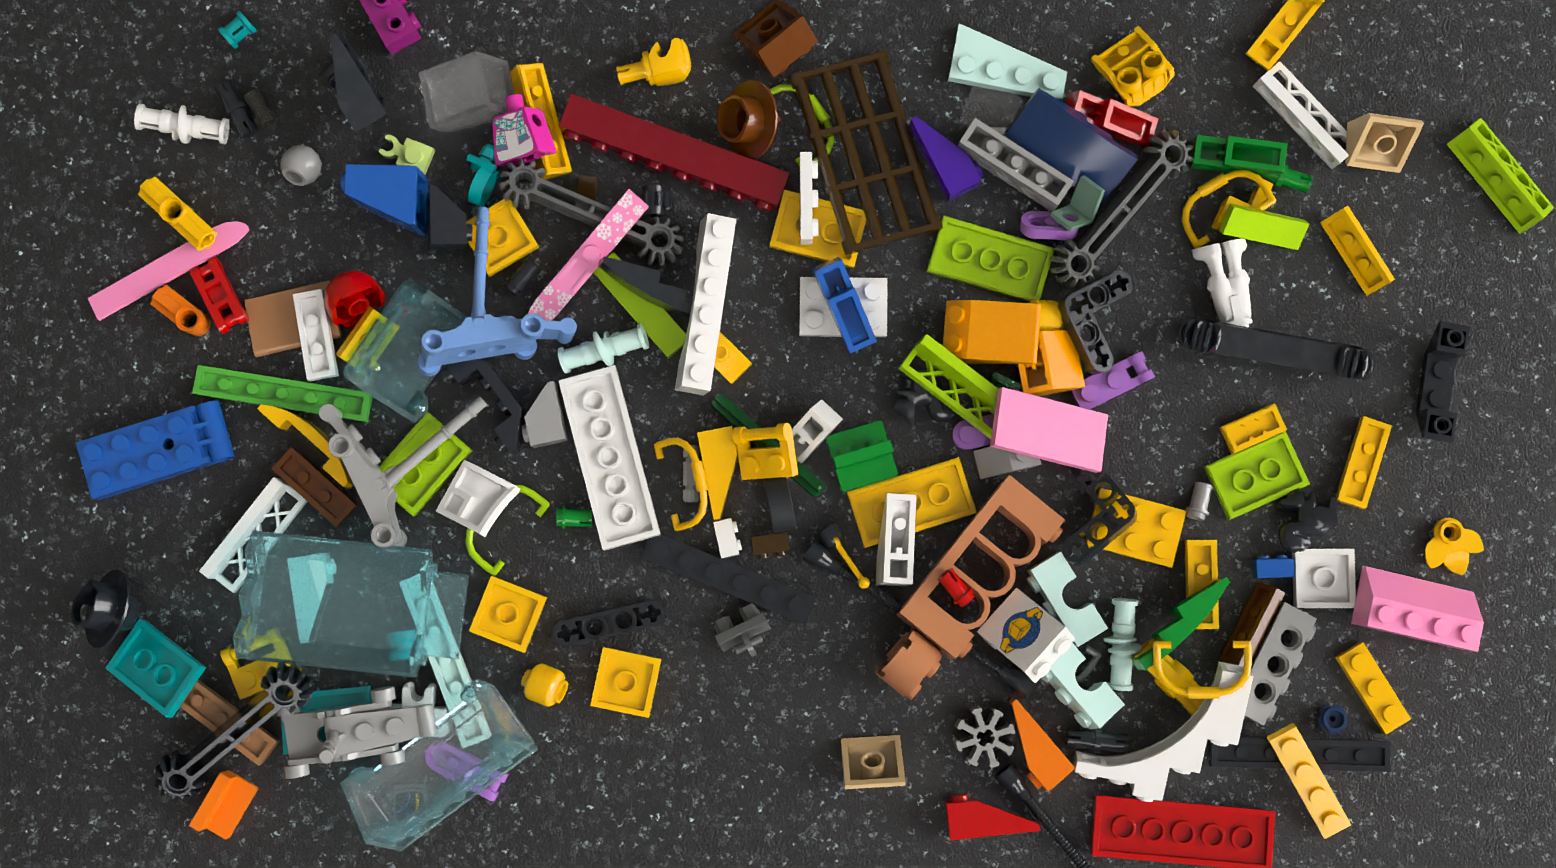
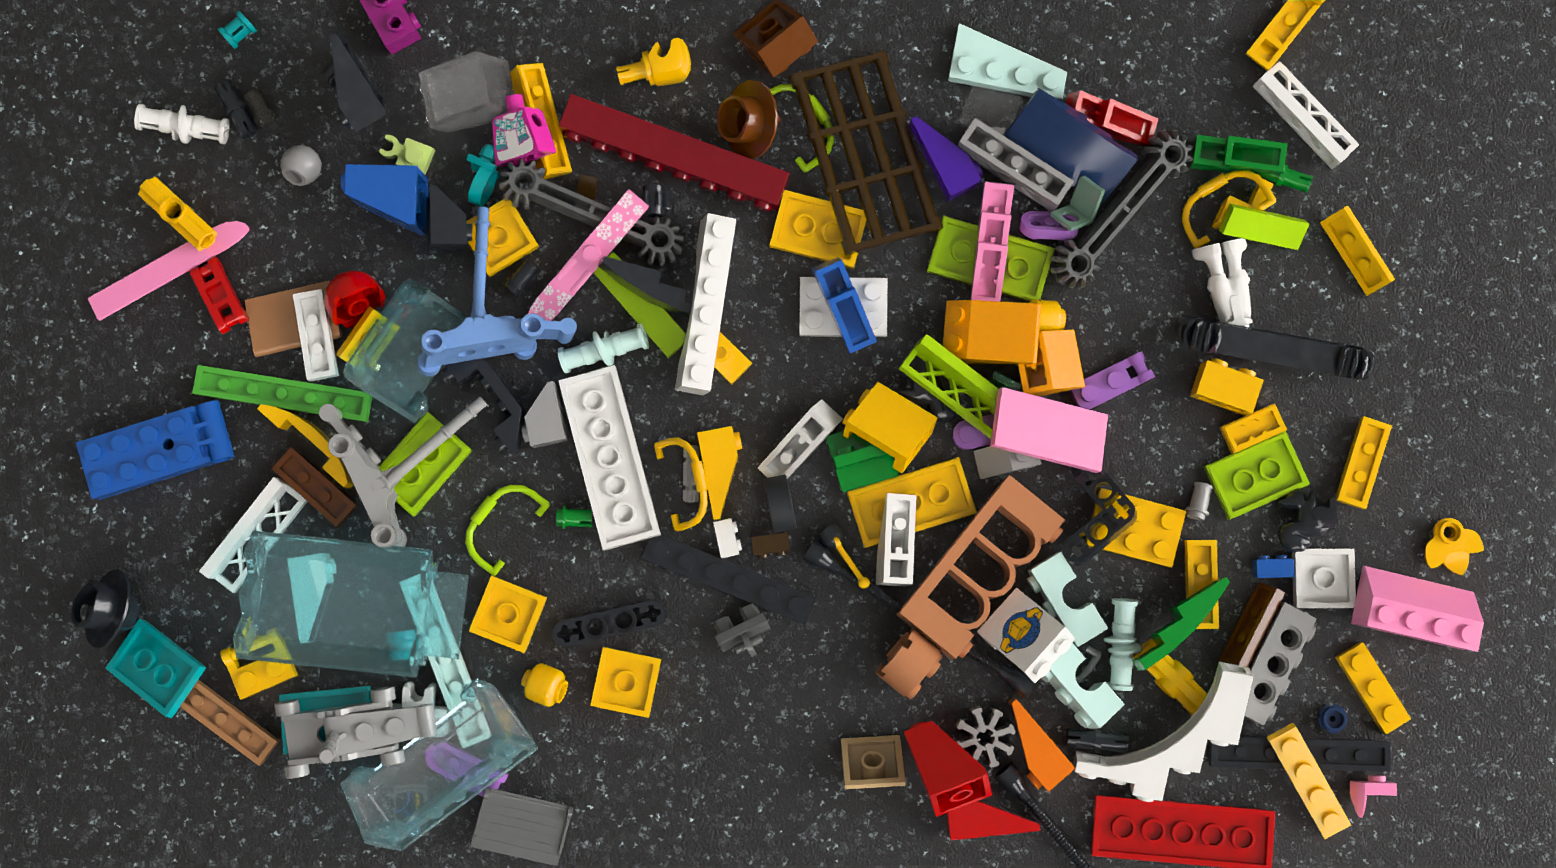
(180, 311): orange piece -> none
(224, 804): orange panel -> none
(233, 731): black arm -> none
(476, 498): white plate -> none
(521, 826): none -> dark grey piece
(738, 418): dark green axle -> none
(766, 461): yellow plate -> none
(808, 198): white plate -> none
(890, 424): none -> yellow panel
(946, 769): none -> red slope
(956, 587): red pin -> none
(992, 241): none -> bright pink slope
(1084, 317): black beam -> none
(1135, 68): yellow slope -> none
(1202, 692): yellow piece -> none
(1227, 387): none -> yellow brick
(1372, 786): none -> bright pink plate
(1381, 141): tan slope -> none
(1437, 381): black slope -> none
(1500, 176): lime fence -> none

